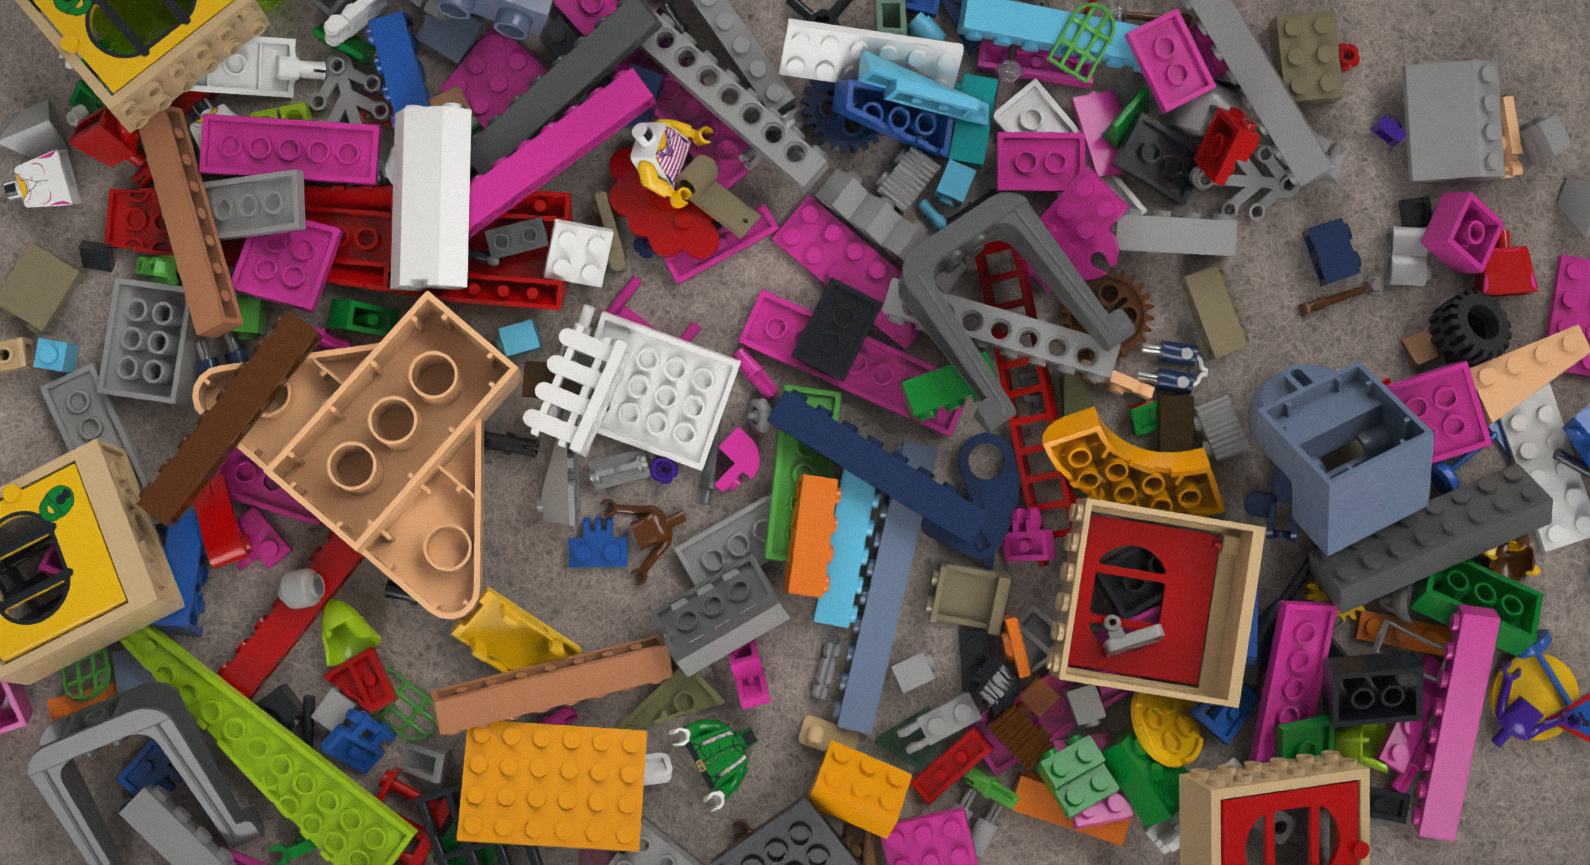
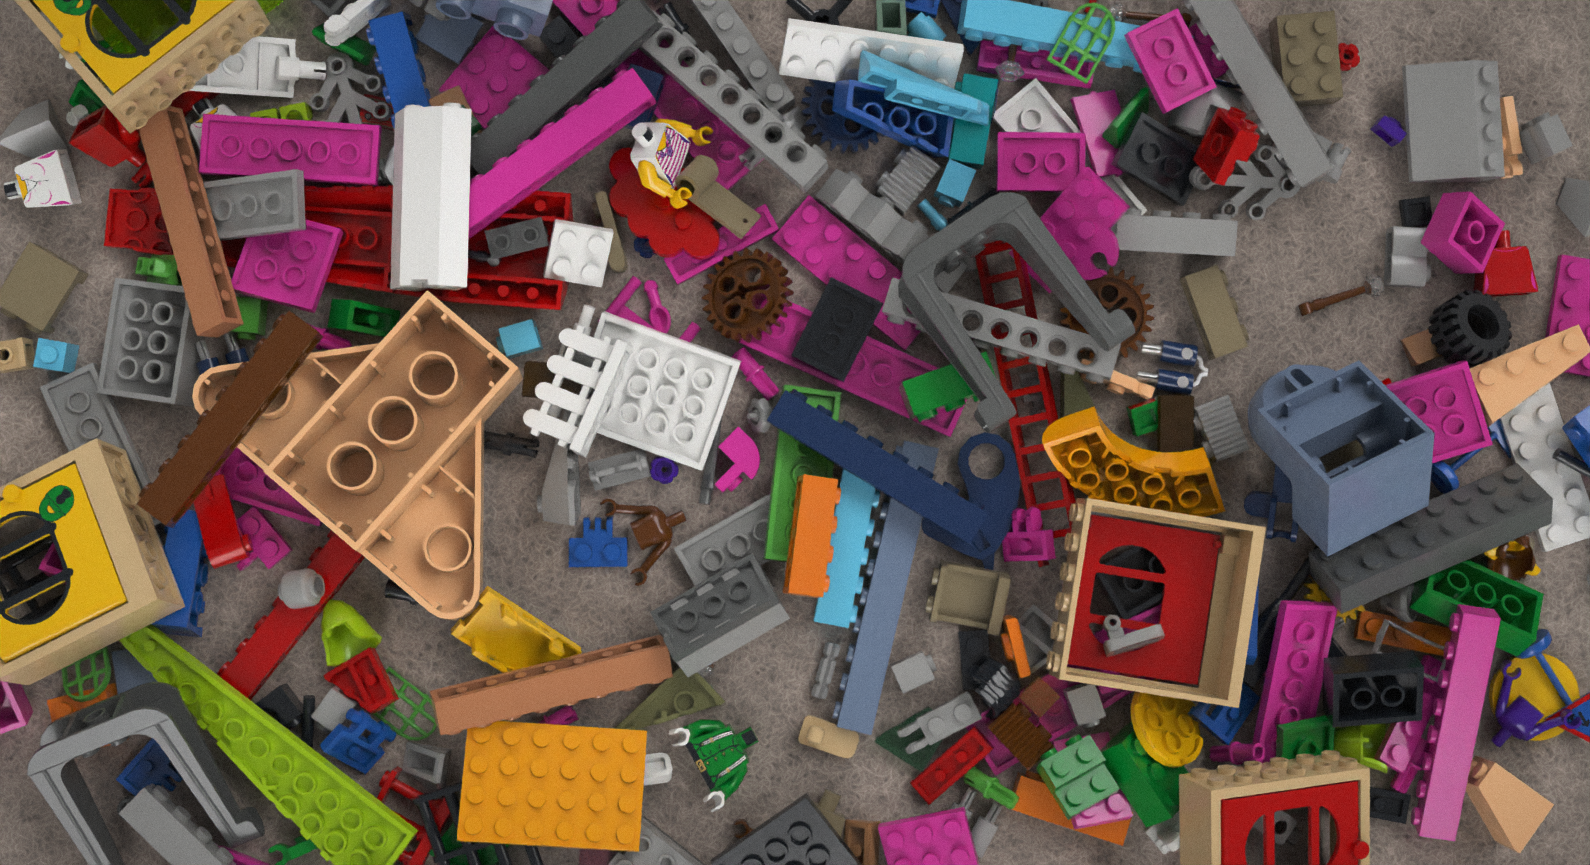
(96, 256): black tile -> none
(658, 315): none -> dark pink piece
(747, 295): none -> reddish brown gear
(749, 676): dark pink brick -> none
(859, 789): light orange brick -> none
(1237, 753): none -> dark pink axle
(1332, 251): dark blue brick -> none
(1505, 803): none -> light nougat slope

